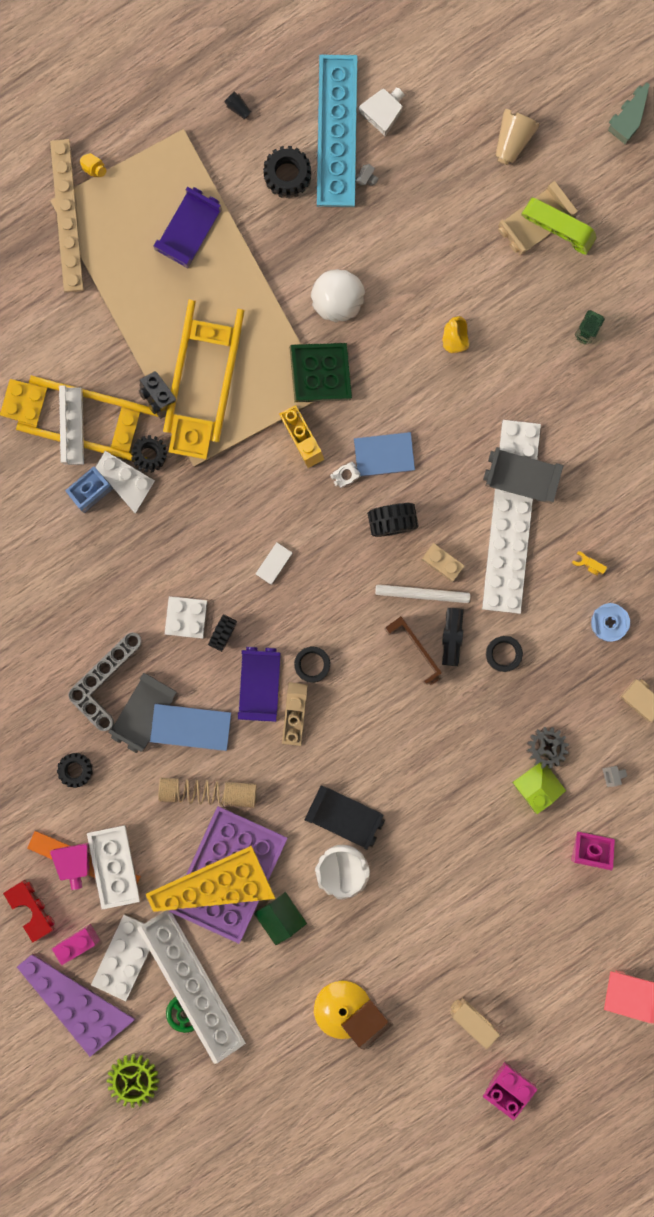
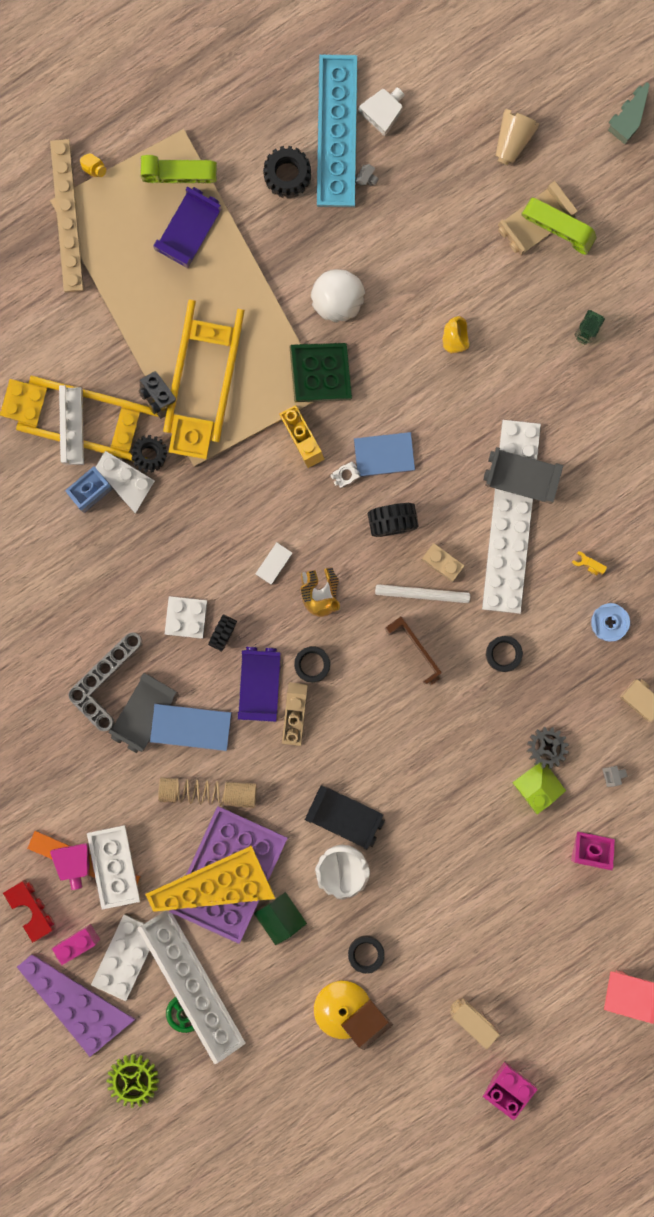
(63, 770): black tyre -> none
(177, 171): none -> lime beam
(237, 105): black cone -> none
(323, 601): none -> pearl gold piece
(366, 969): none -> black tyre
(452, 636): black piece -> none

